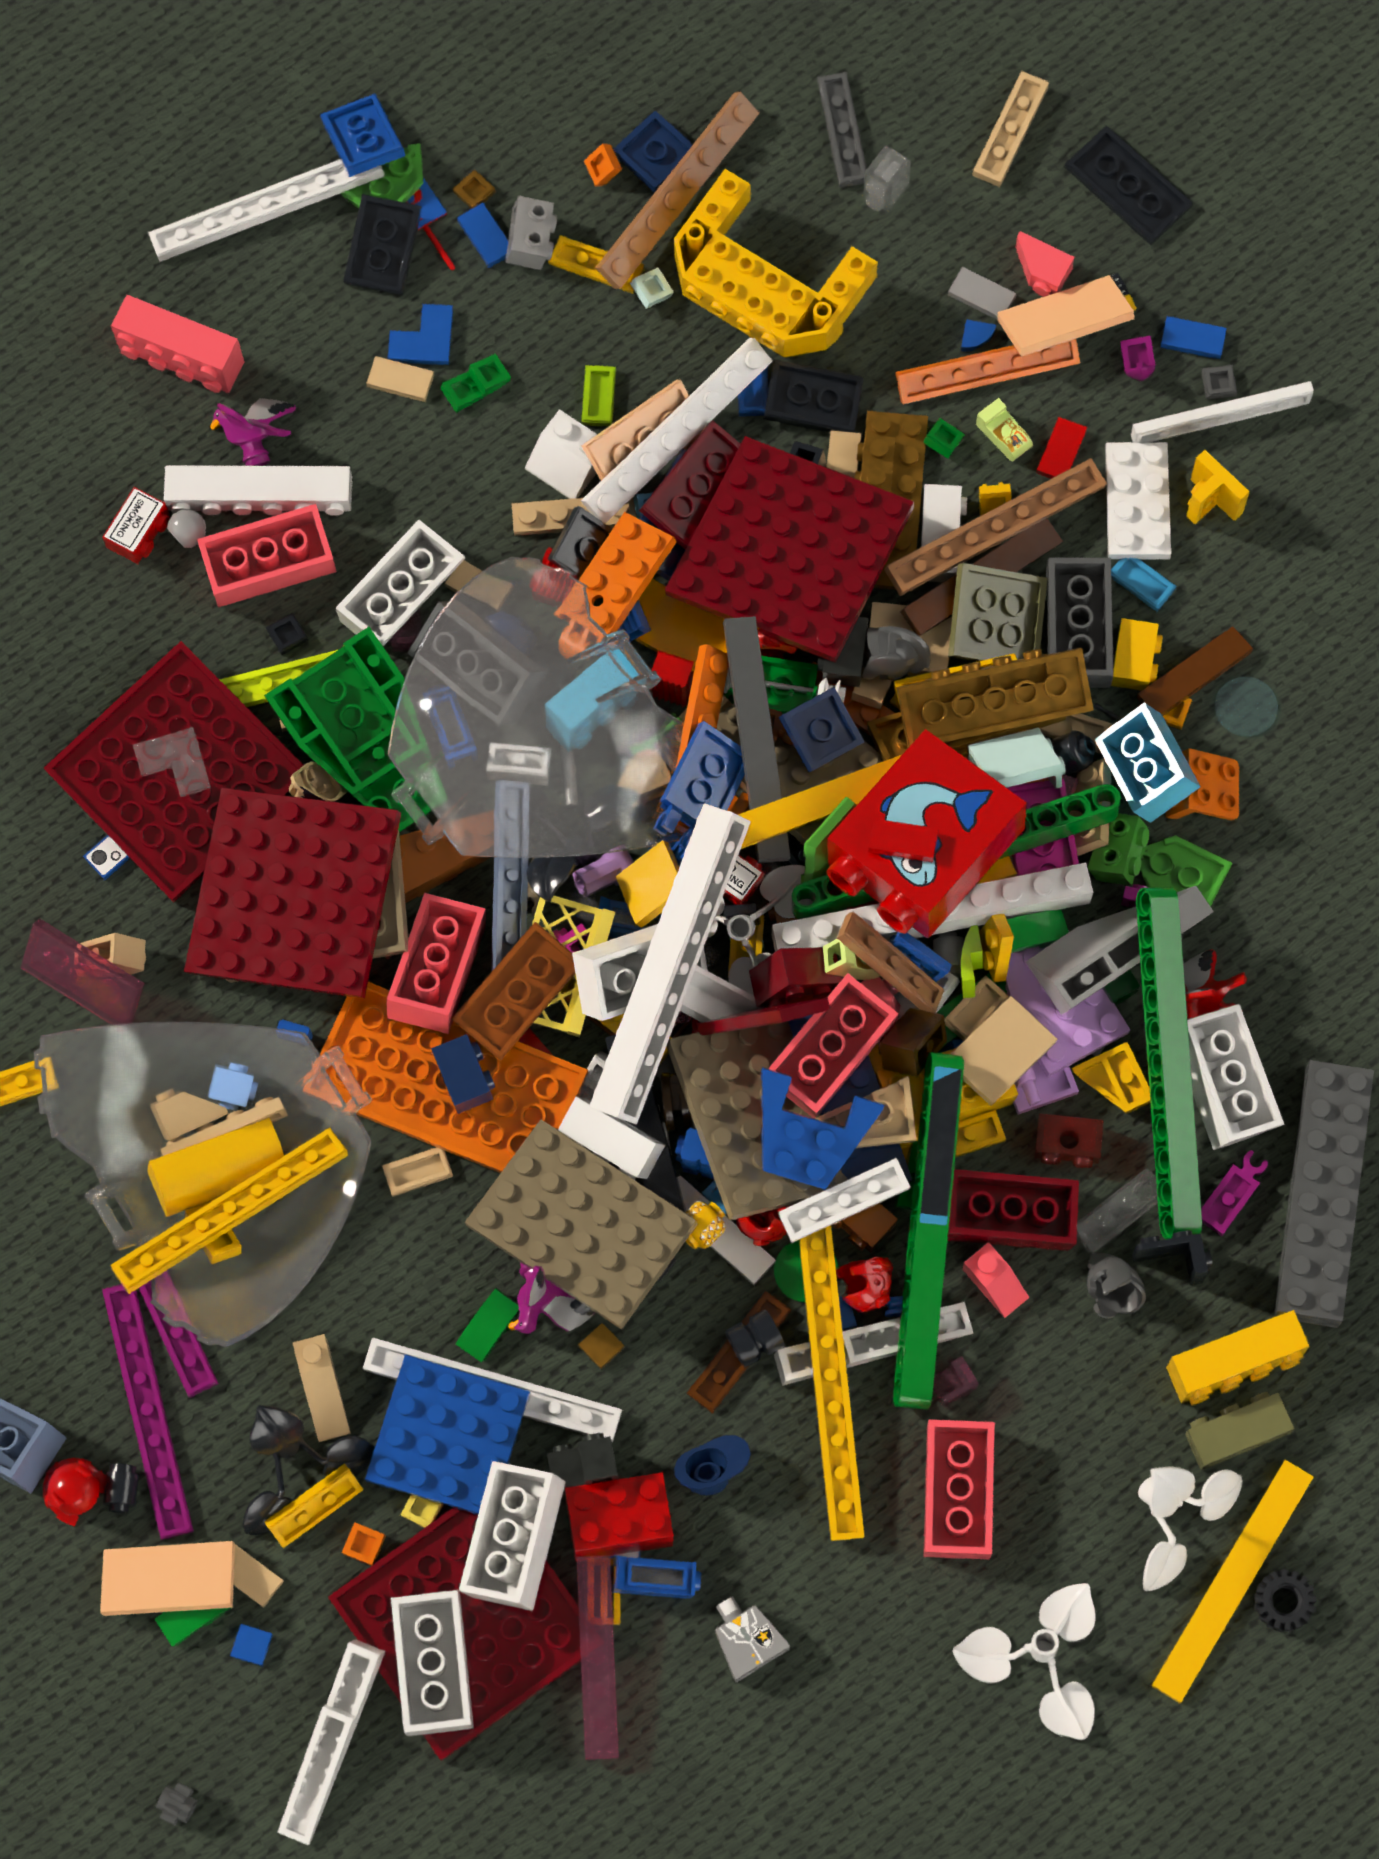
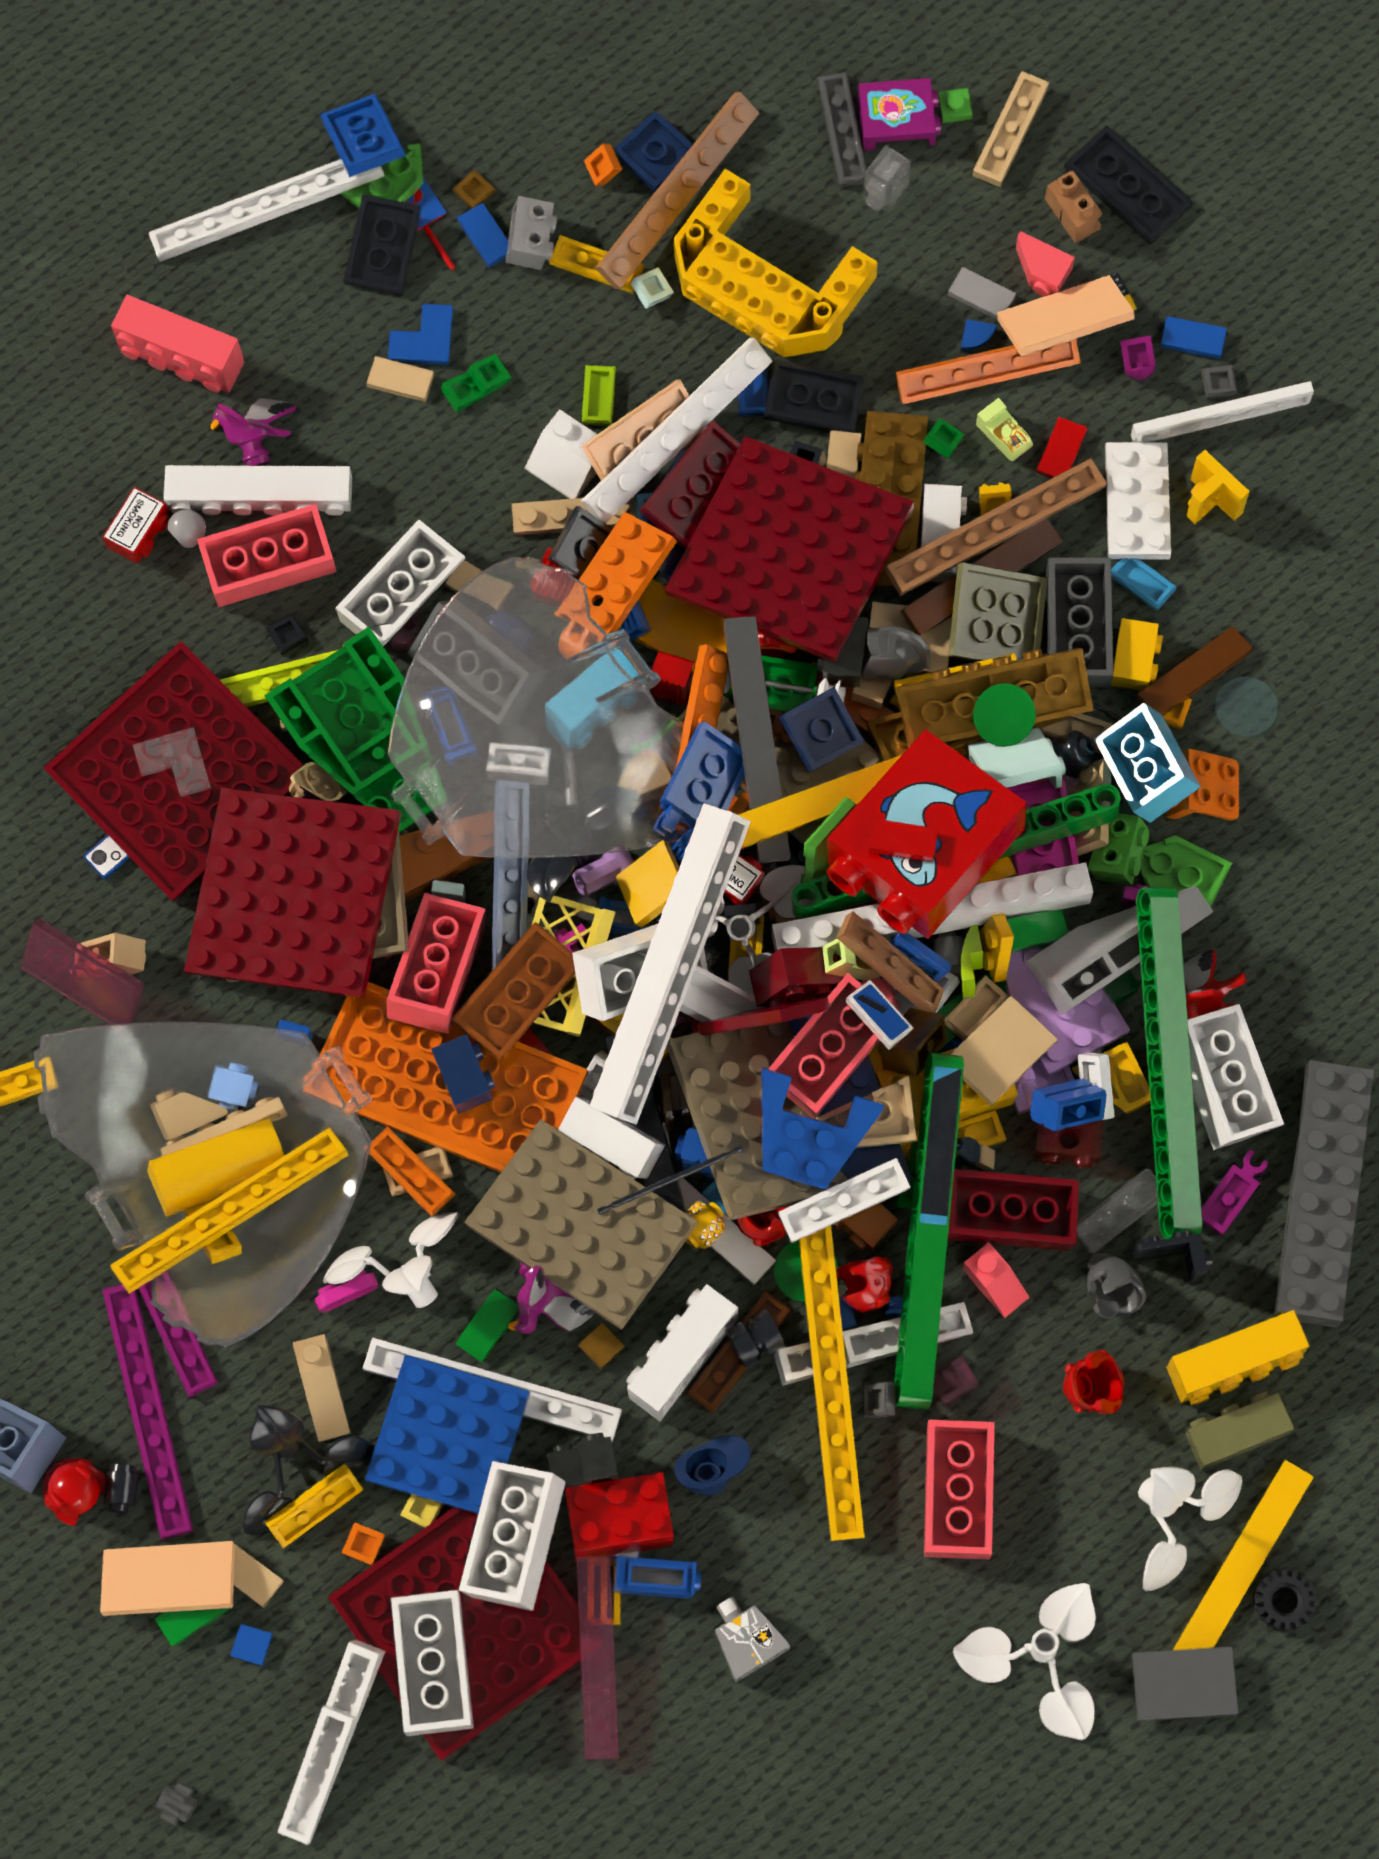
(334, 1296): none -> dark pink plate
(410, 1172): none -> orange tile
(412, 1276): none -> white plant
(449, 890): none -> light aqua tile
(671, 1179): none -> black piece
(682, 1352): none -> white brick
(879, 1014): none -> slope
(879, 1400): none -> dark grey tile
(898, 111): none -> magenta panel
(955, 105): none -> bright green plate
(975, 1153): none -> piece
(1004, 714): none -> green piece
(1068, 1104): none -> blue brick
(1073, 206): none -> medium nougat hips
(1096, 1069): none -> white plate
(1108, 1379): none -> red helmet
(1184, 1683): none -> dark grey tile

